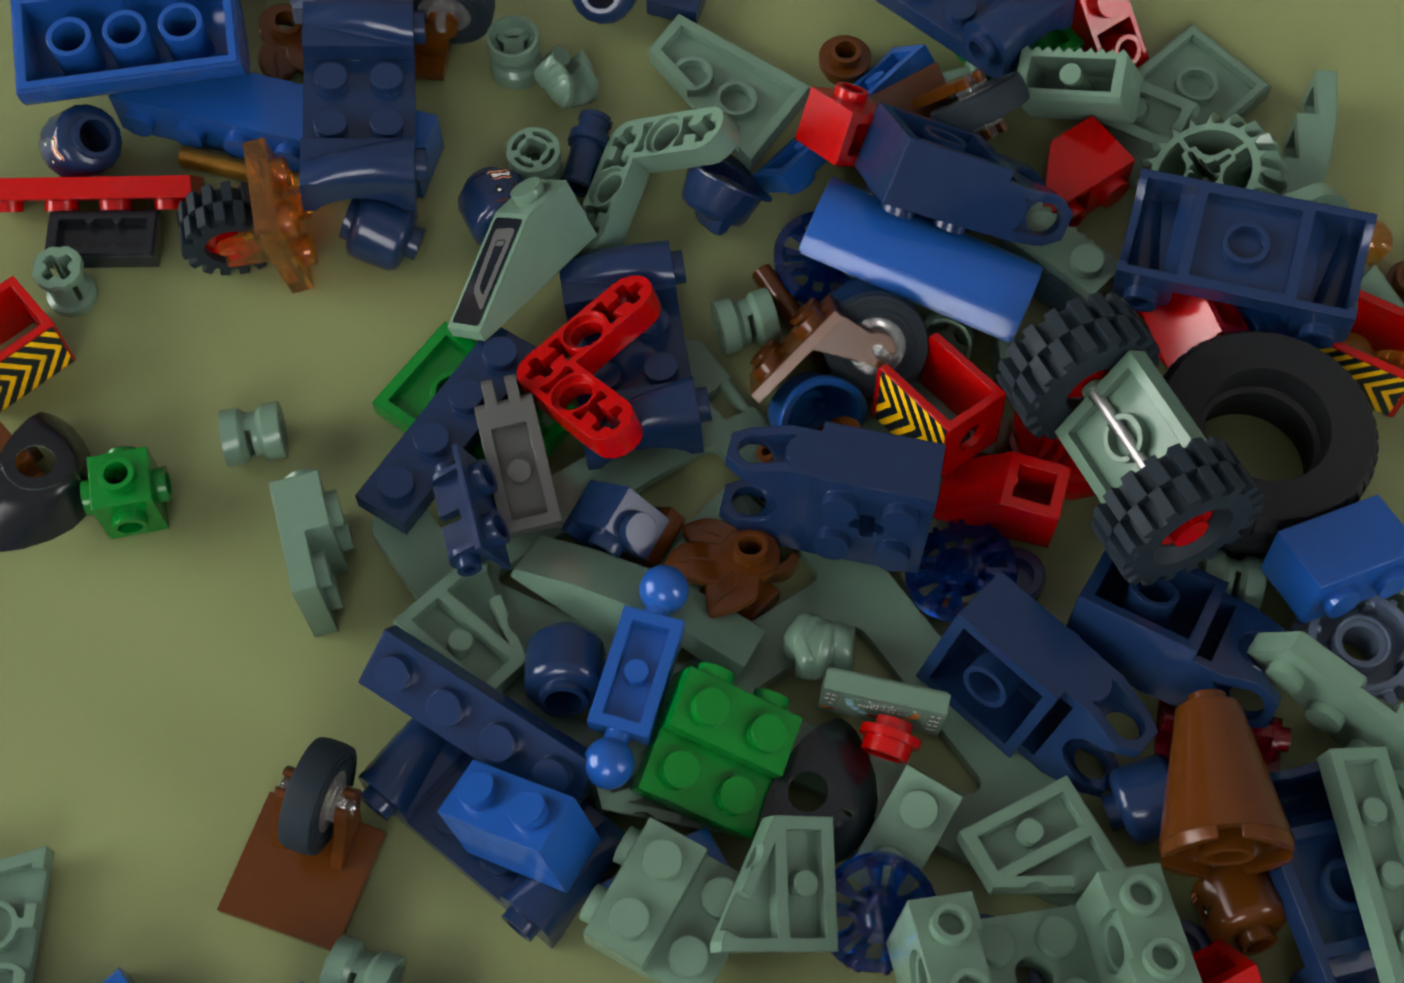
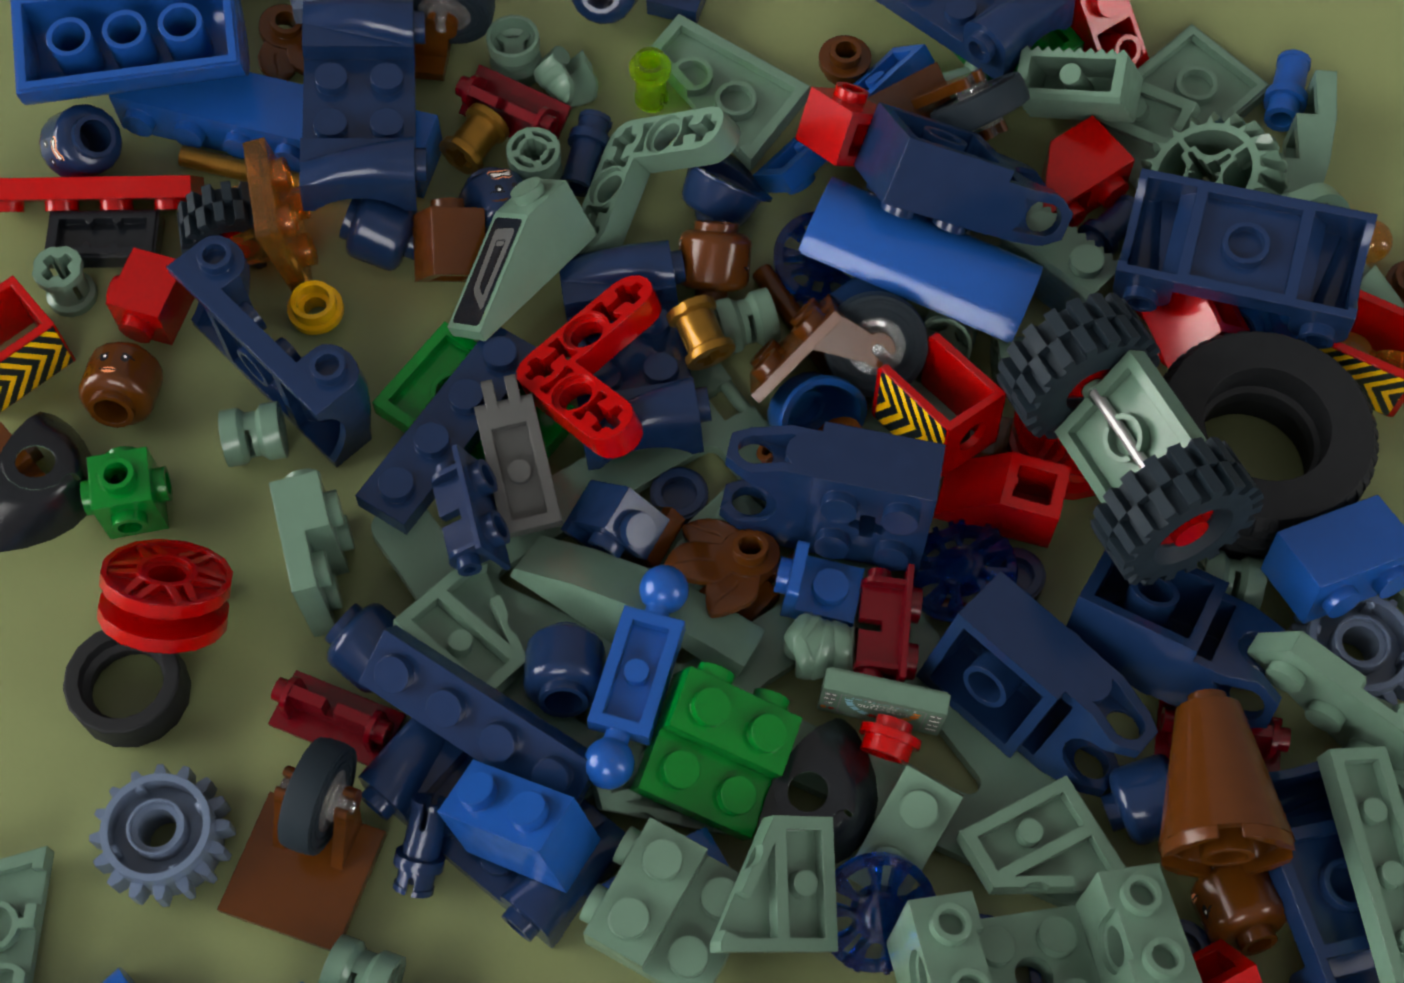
(120, 384): none -> reddish brown head
(135, 816): none -> sand blue gear
(137, 729): none -> black tyre
(148, 299): none -> red brick
(164, 596): none -> red wheel
(312, 295): none -> yellow plate
(317, 393): none -> dark blue piece
(319, 709): none -> dark red hinge
(355, 639): none -> dark blue head
(421, 853): none -> dark blue pin
(447, 240): none -> reddish brown brick
(474, 138): none -> pearl gold bush
(513, 101): none -> dark red hinge
(650, 71): none -> clear neon green pin
(680, 489): none -> dark blue tile
(700, 332): none -> pearl gold bush
(715, 258): none -> reddish brown head
(818, 586): none -> blue bracket
(893, 606): none -> dark red hinge
(1110, 226): none -> dark blue pin
(1288, 91): none -> blue pin

